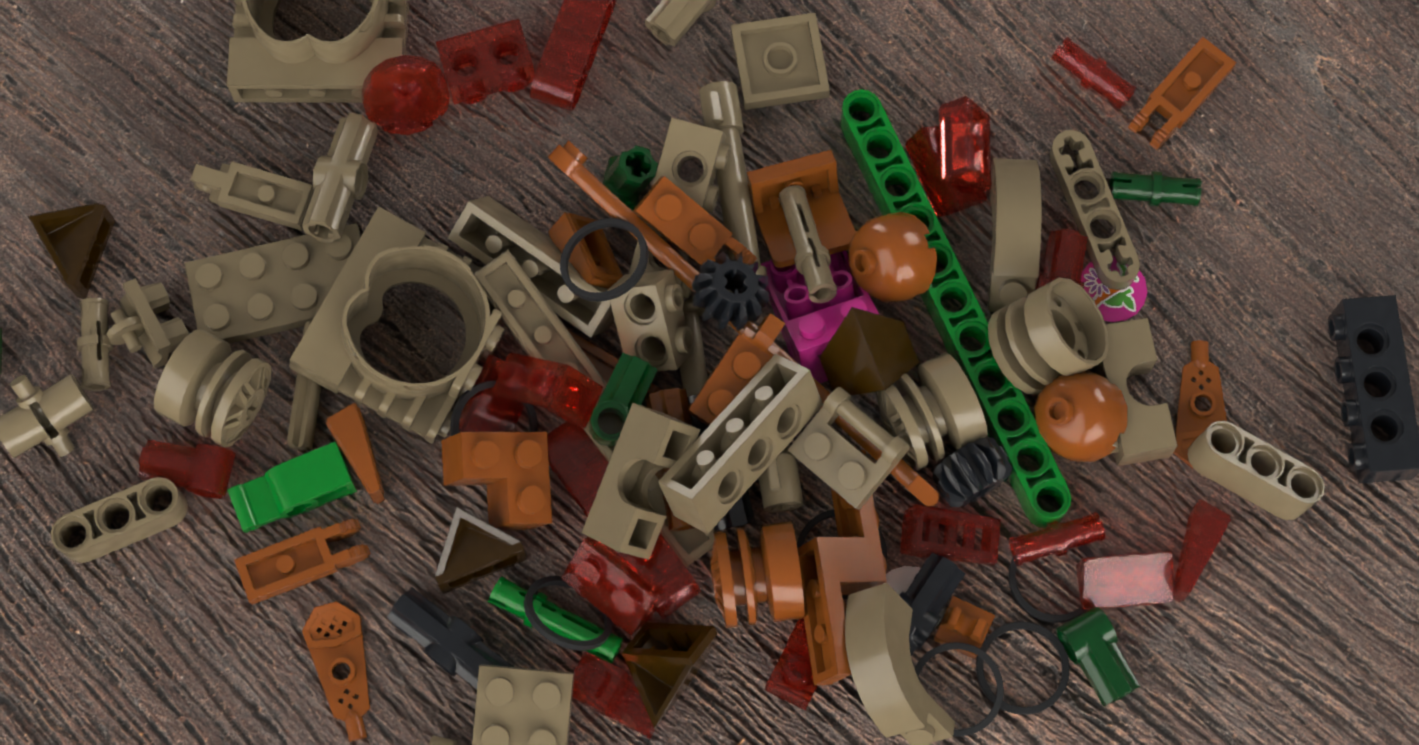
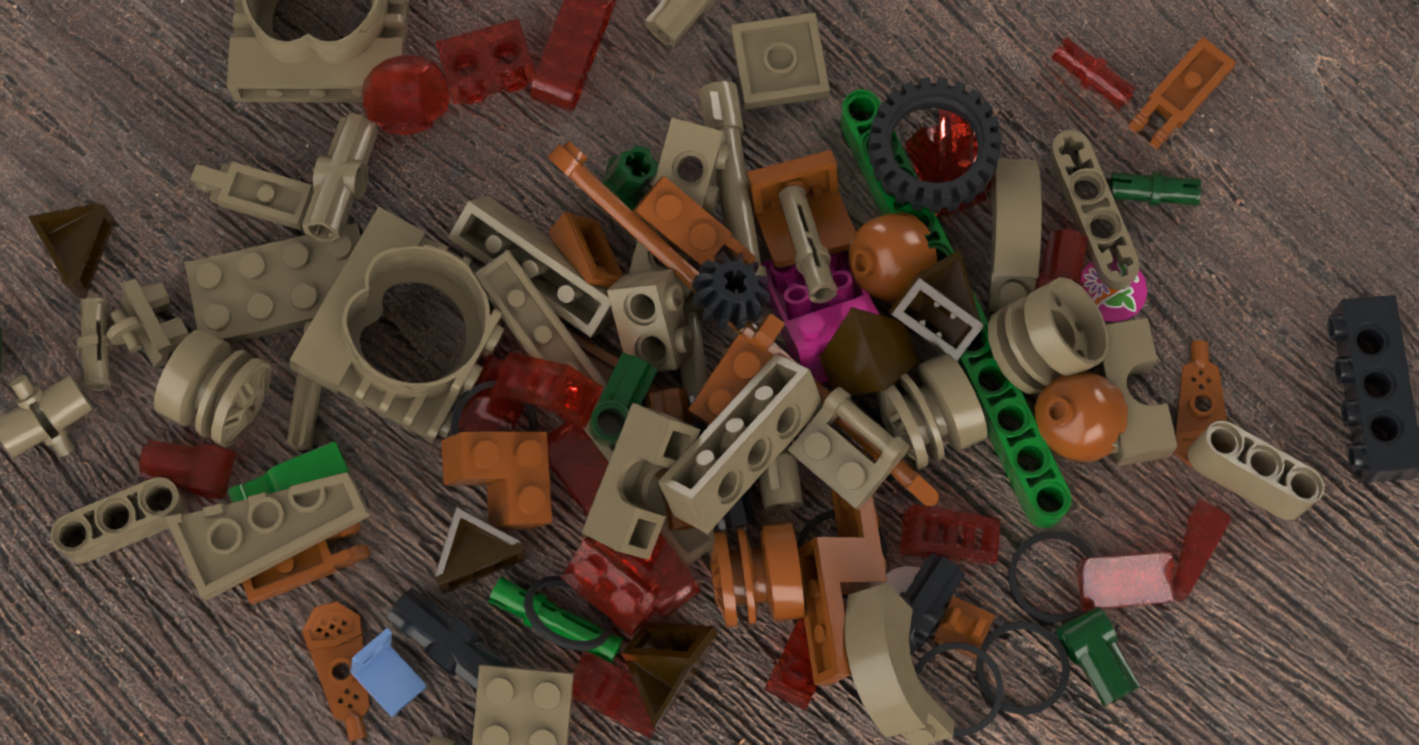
(249, 536): none -> dark tan wing
(353, 439): dark orange slope -> none
(386, 674): none -> medium blue bracket
(623, 288): black piece -> none
(941, 306): none -> dark brown slope
(947, 98): none -> black tyre
(972, 472): black gear -> none
(1057, 538): clear red pin -> none

